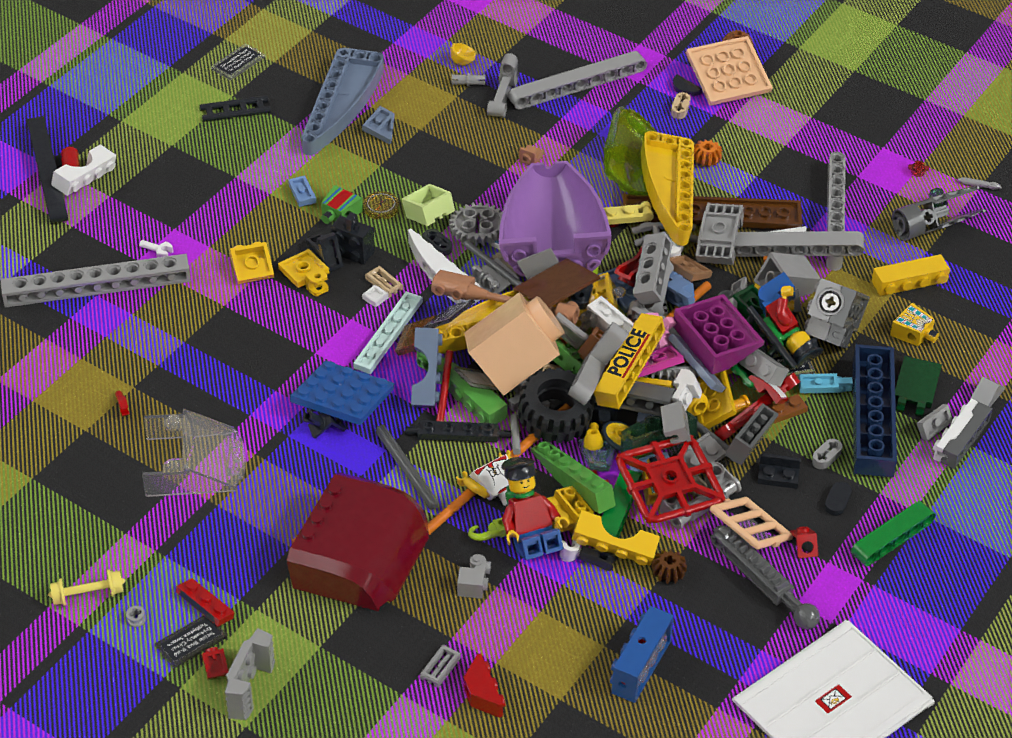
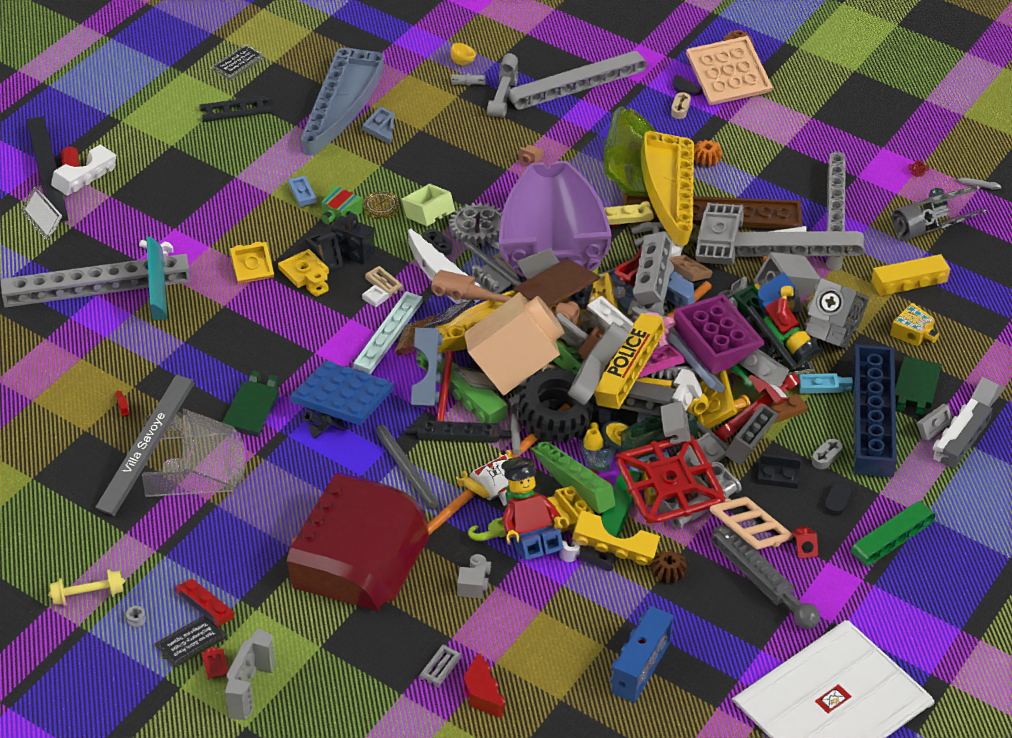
(41, 213): none -> clear piece
(145, 445): none -> dark grey tile
(156, 279): none -> teal slope
(253, 405): none -> dark green tile

